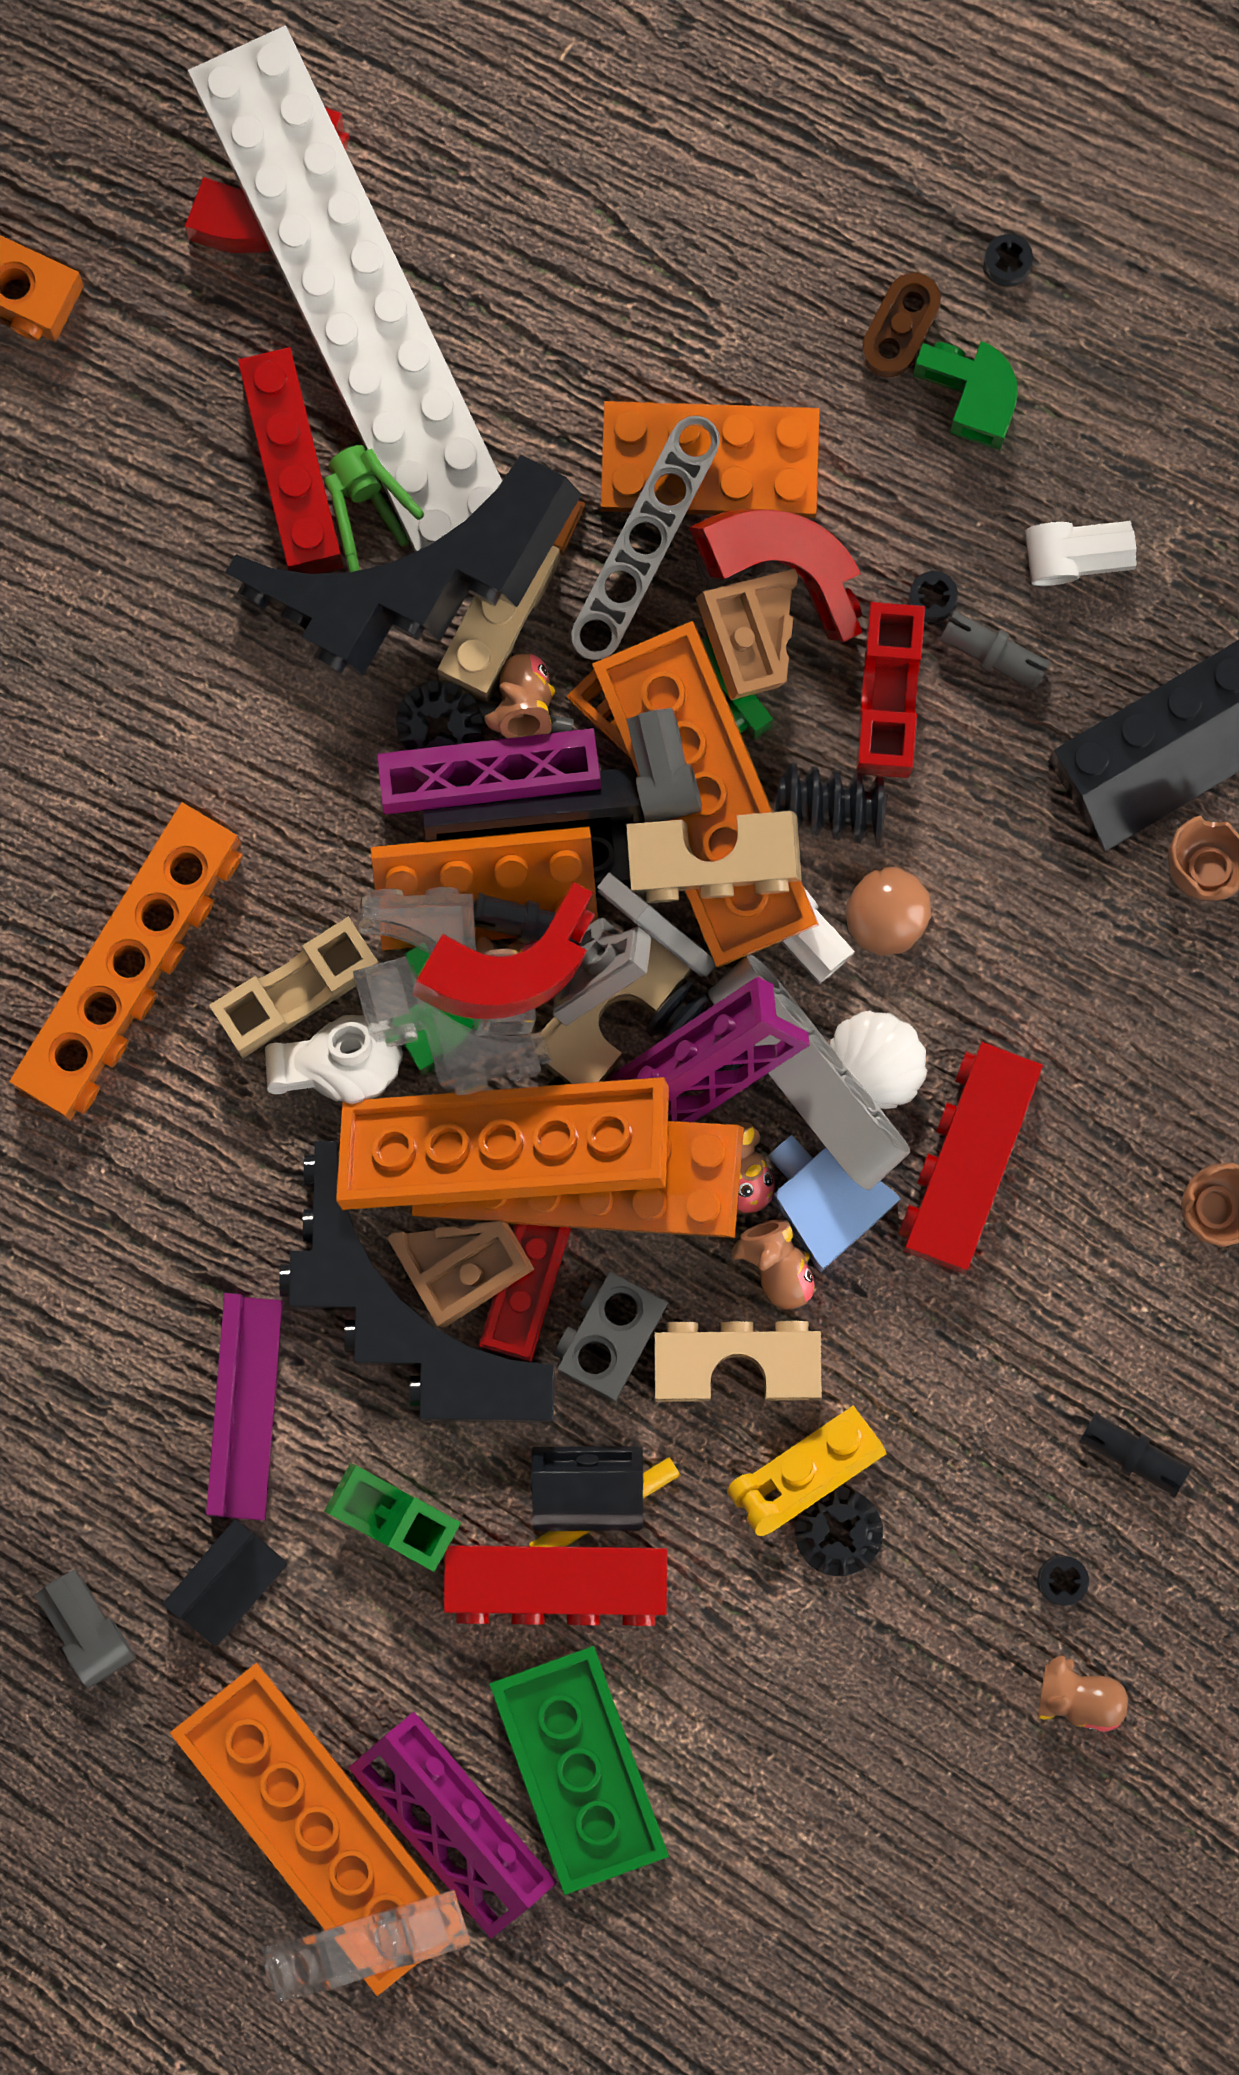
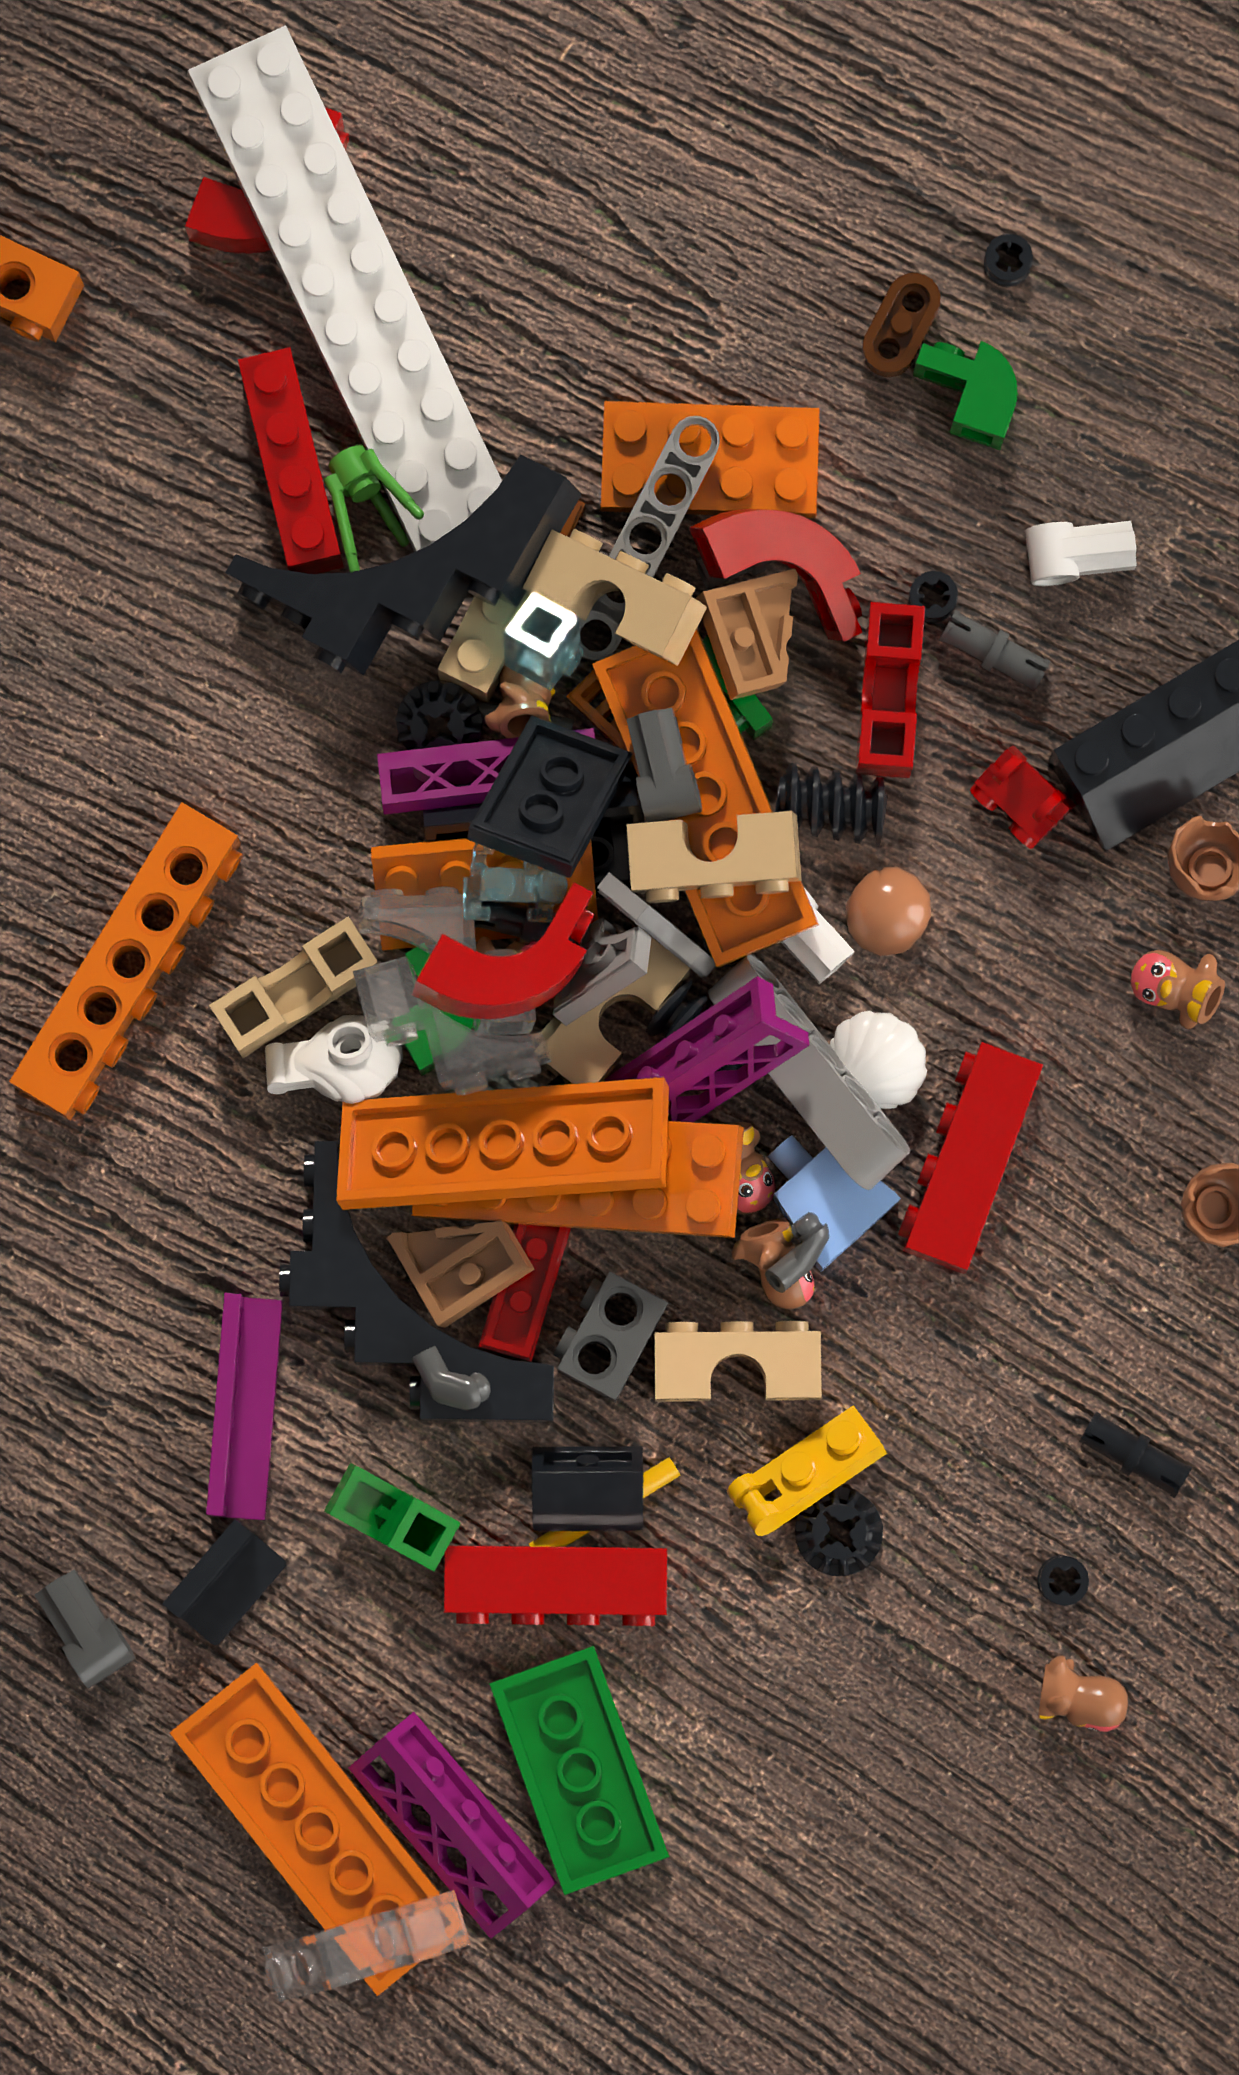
(450, 1387): none -> dark grey arm
(510, 885): none -> clear light blue piece
(543, 642): none -> clear light blue brick
(550, 796): none -> black tile
(656, 614): none -> tan arch
(802, 1257): none -> dark grey arm
(1022, 796): none -> red piece
(1173, 985): none -> animal

